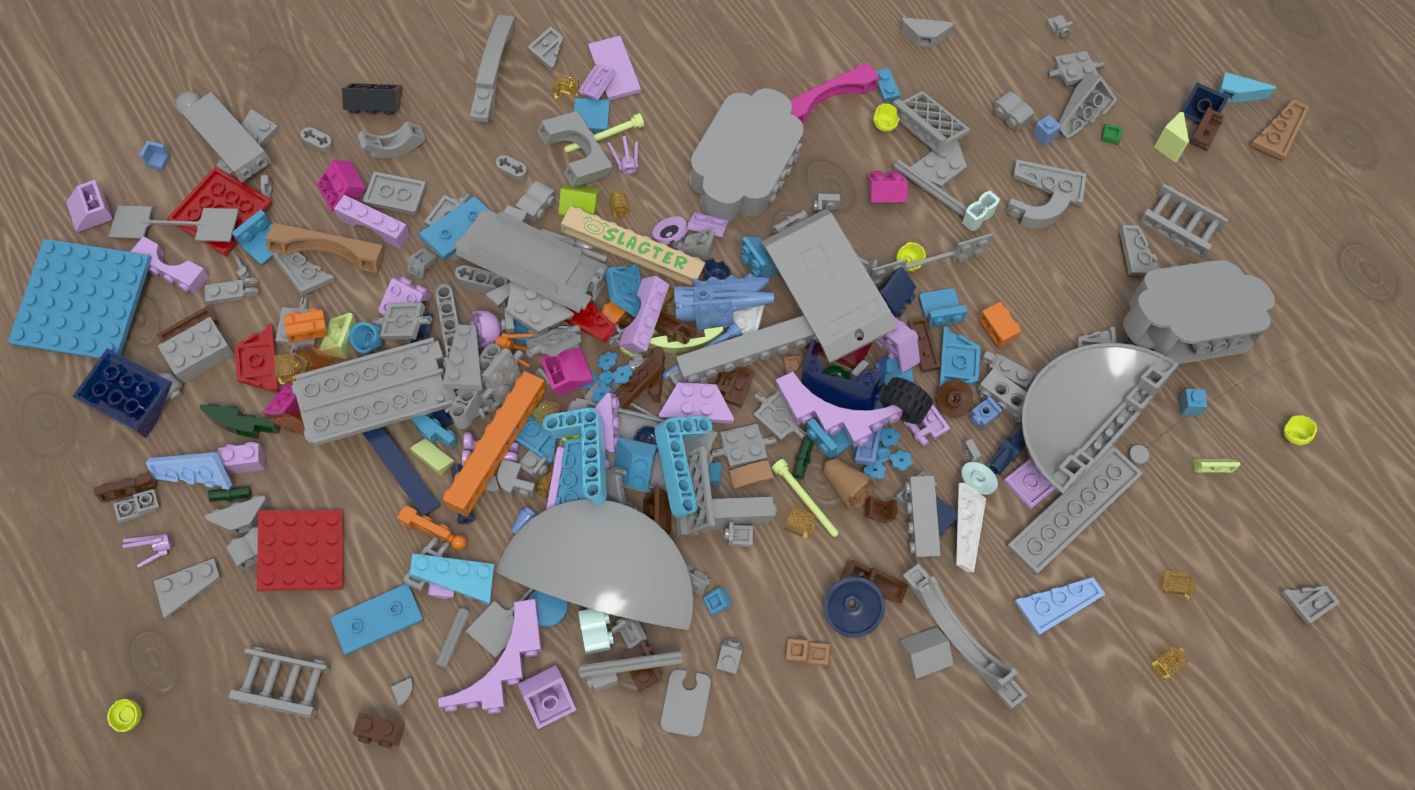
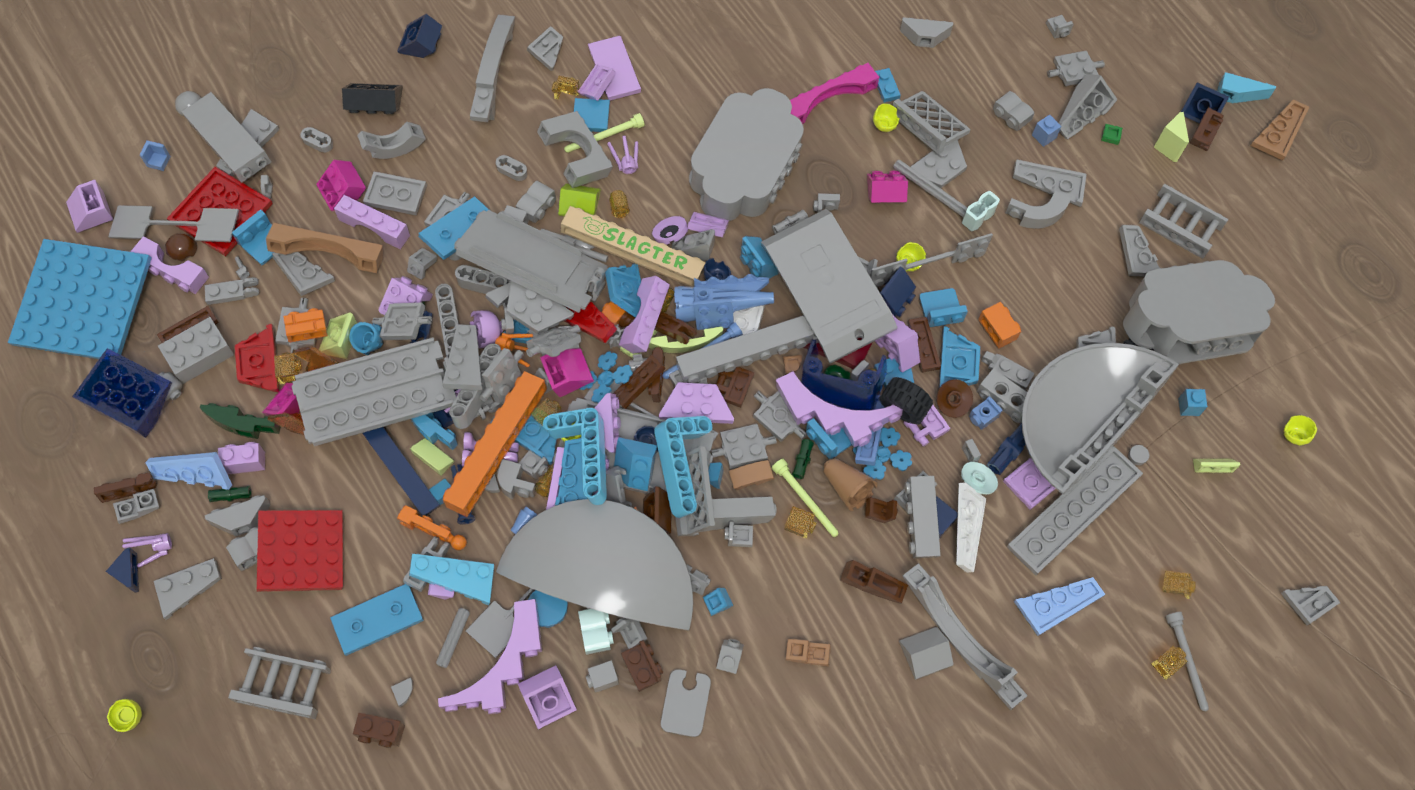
(125, 569): none -> dark blue slope
(180, 246): none -> reddish brown hair
(420, 37): none -> dark blue slope
(439, 490): none -> dark azure slope
(631, 664): light grey axle -> none
(856, 619): dark blue dish -> none
(1176, 622): none -> light grey piece

